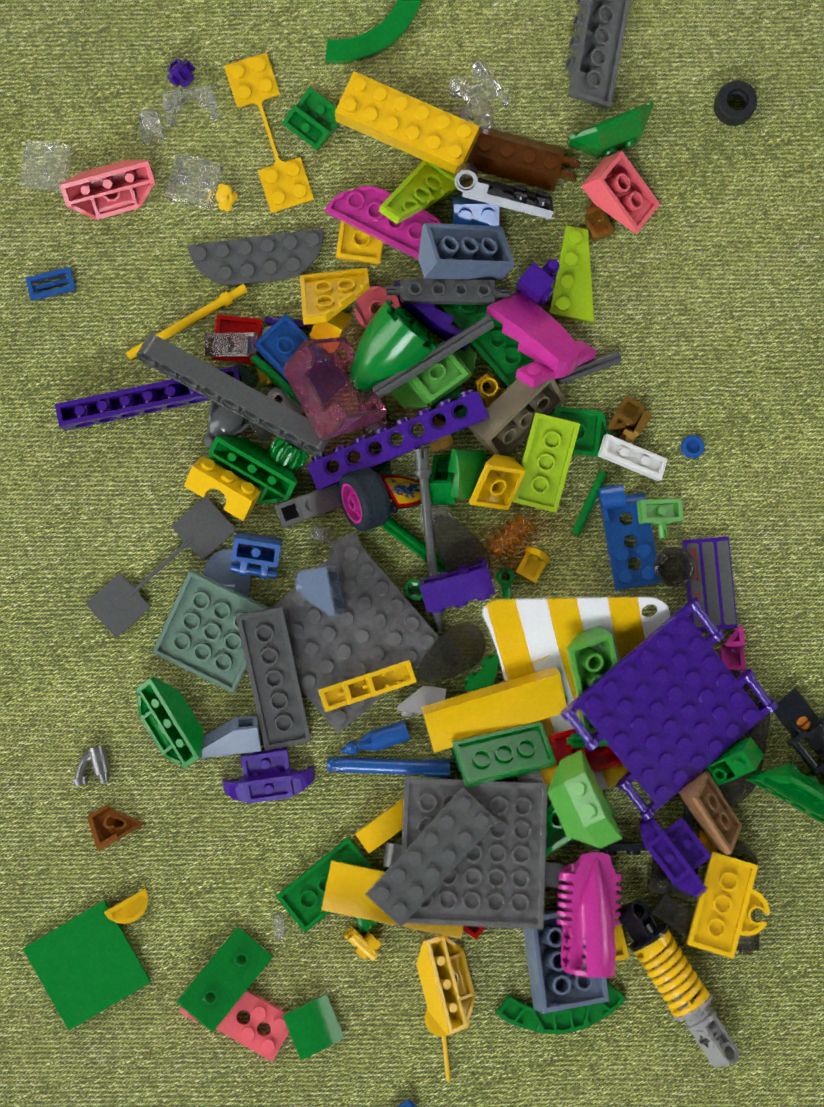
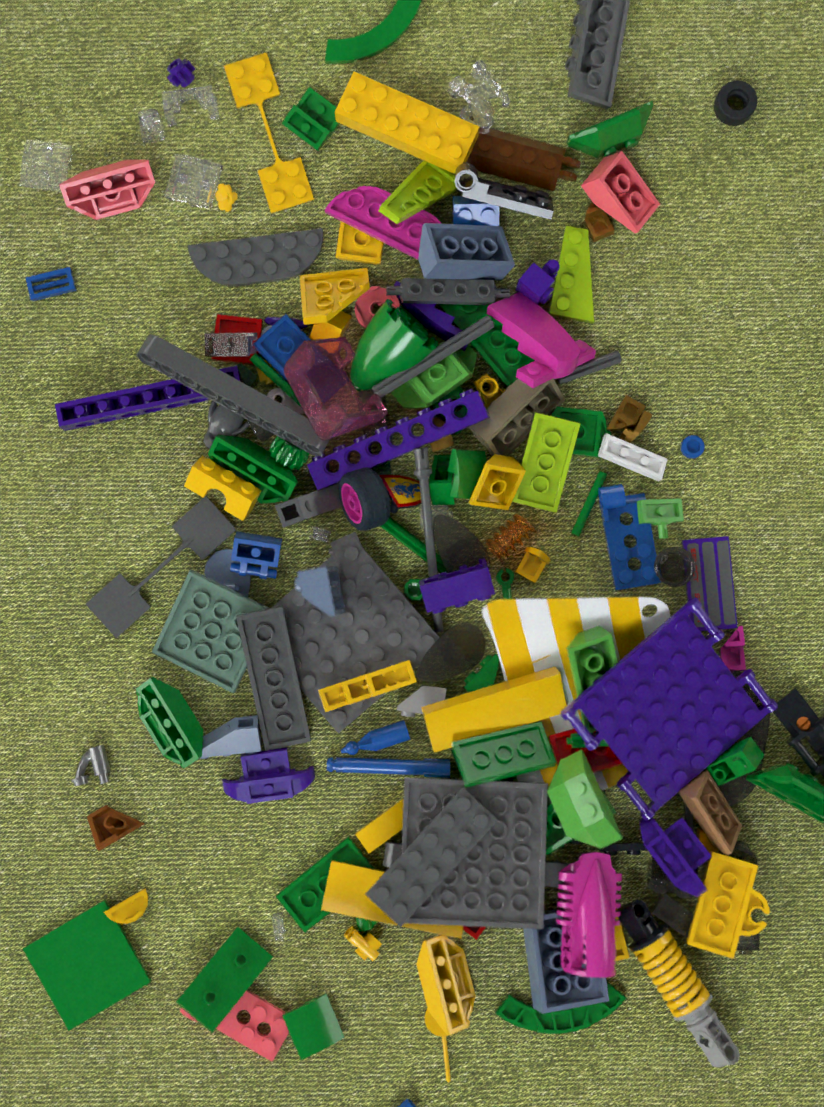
(225, 298): yellow bar -> none

